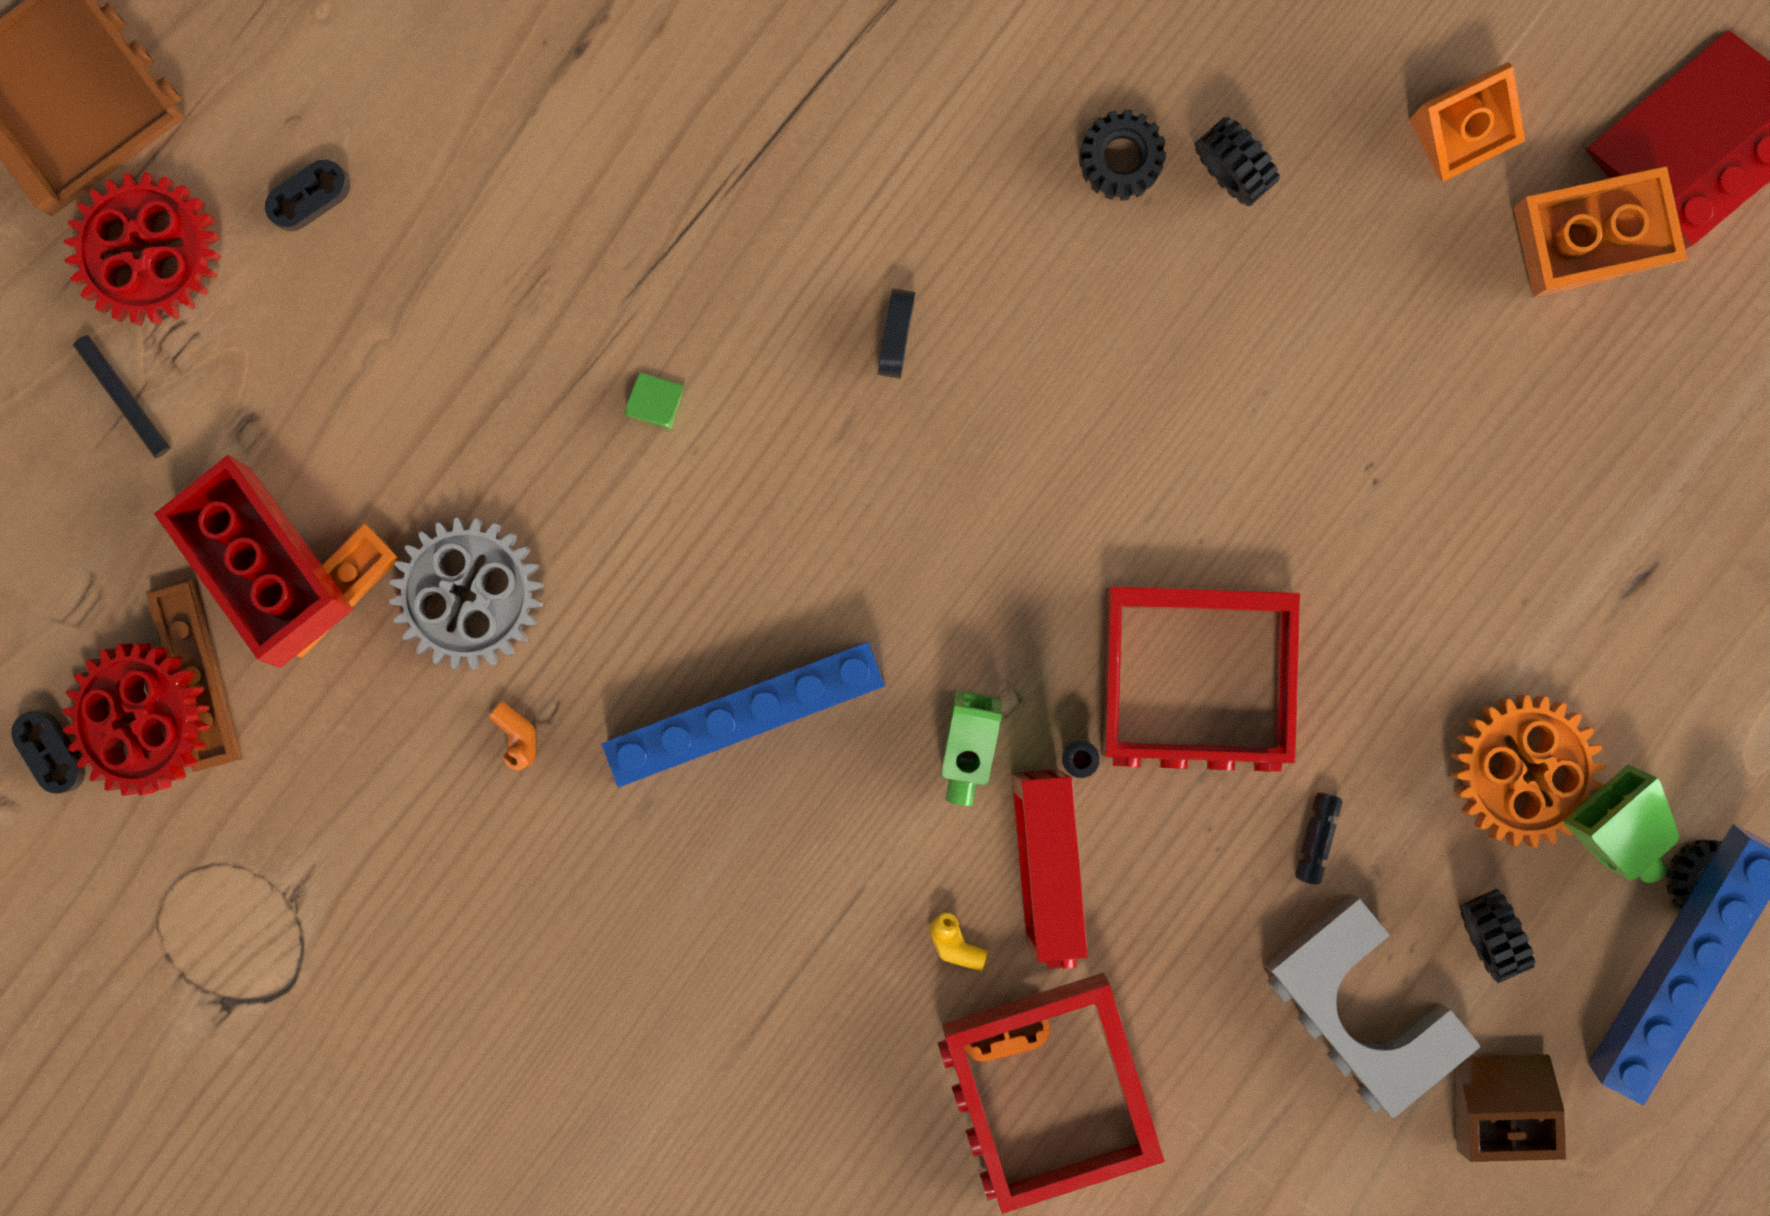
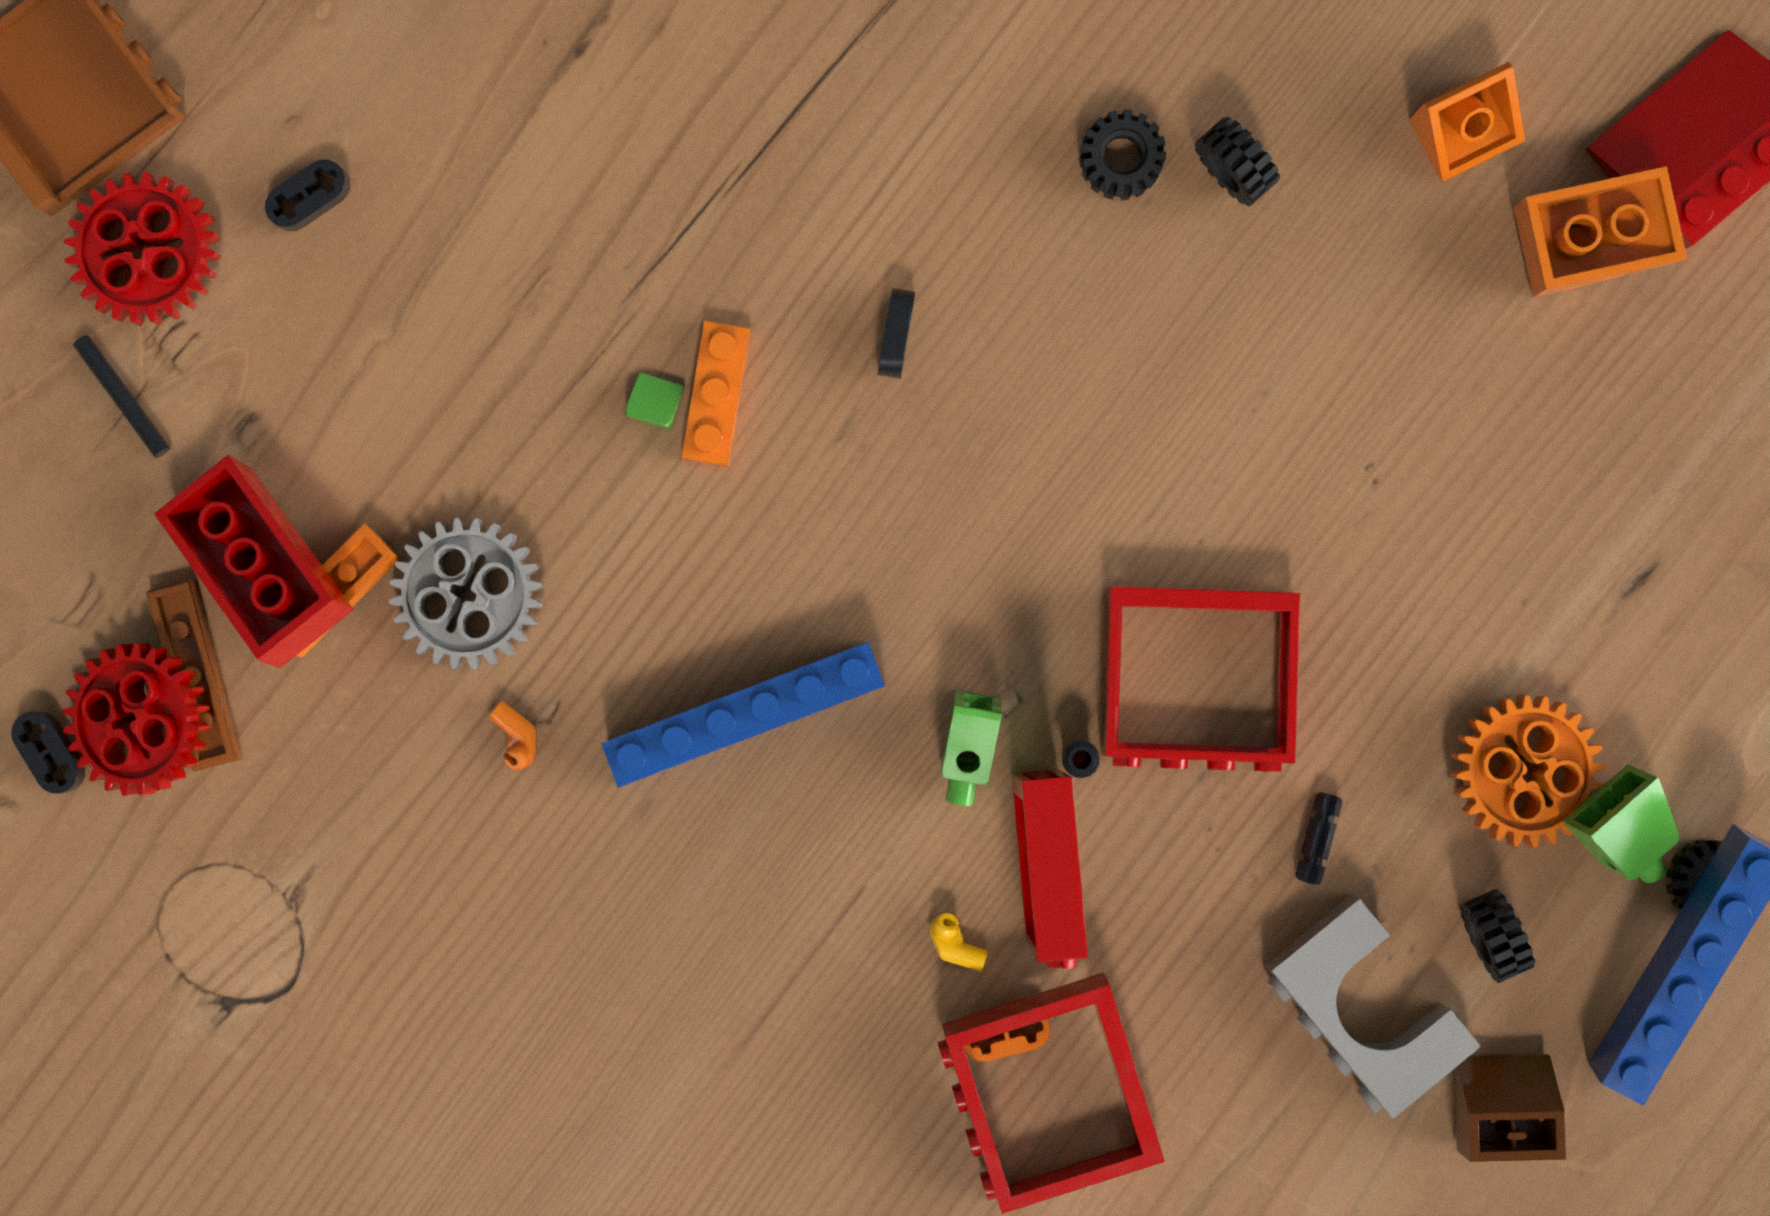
(716, 393): none -> orange plate

